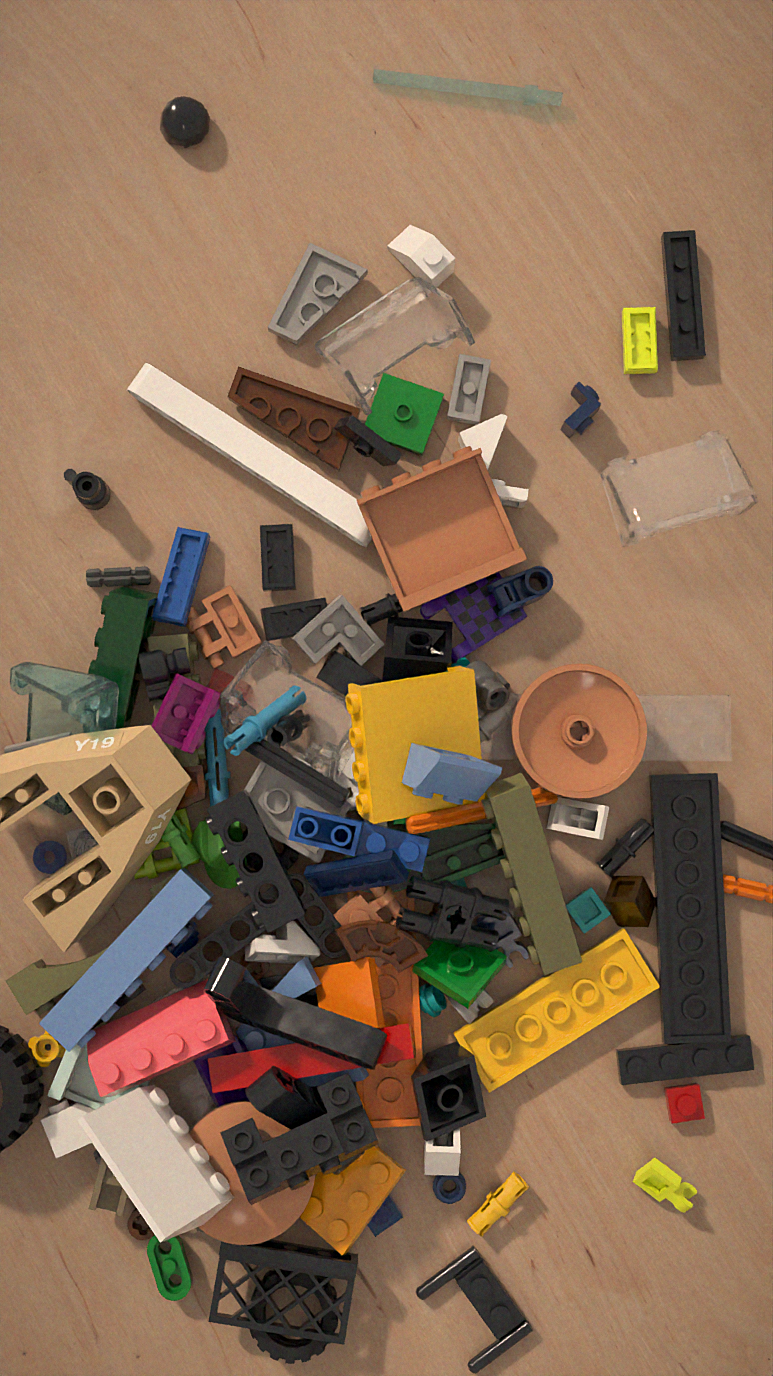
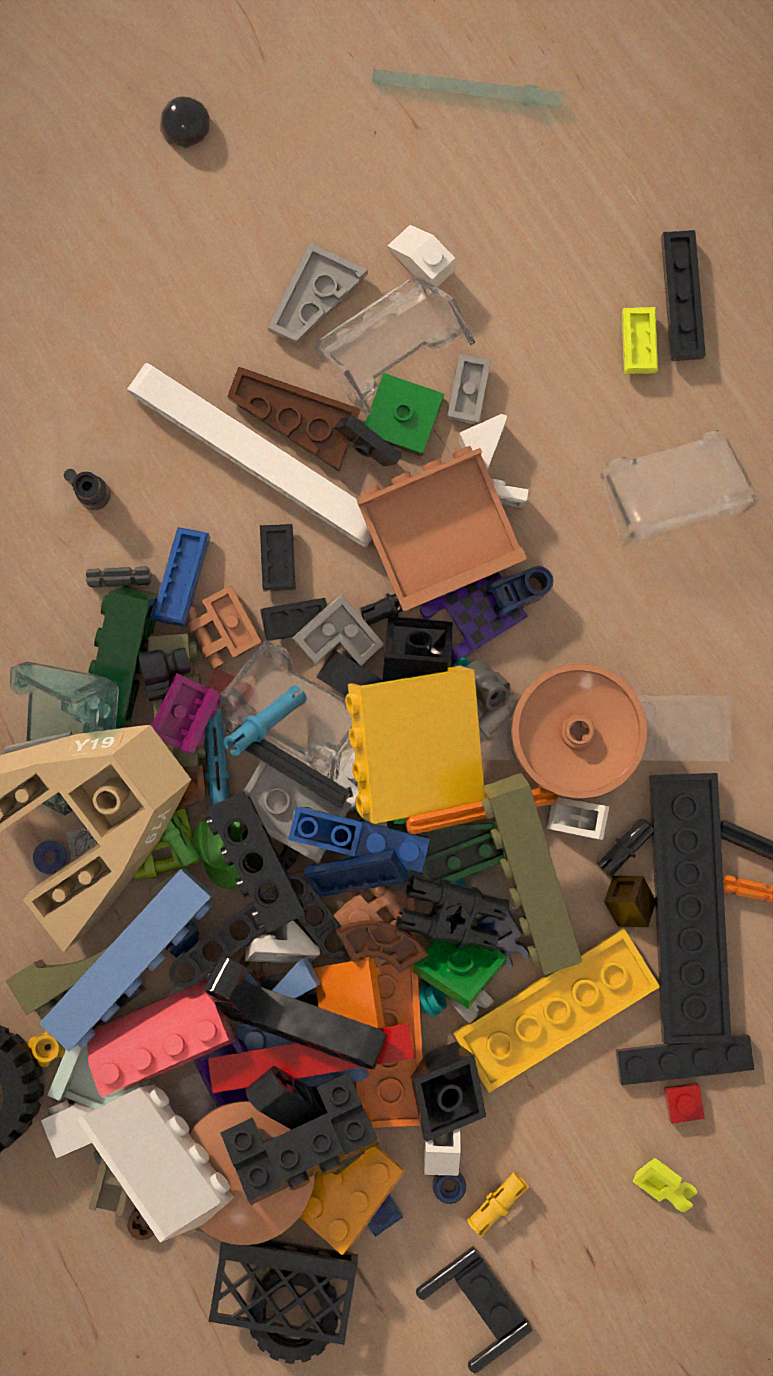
(169, 1263): green plate -> none
(288, 728): black axle -> none
(448, 774): medium blue slope -> none
(582, 418): dark blue bracket -> none
(587, 910): teal plate -> none

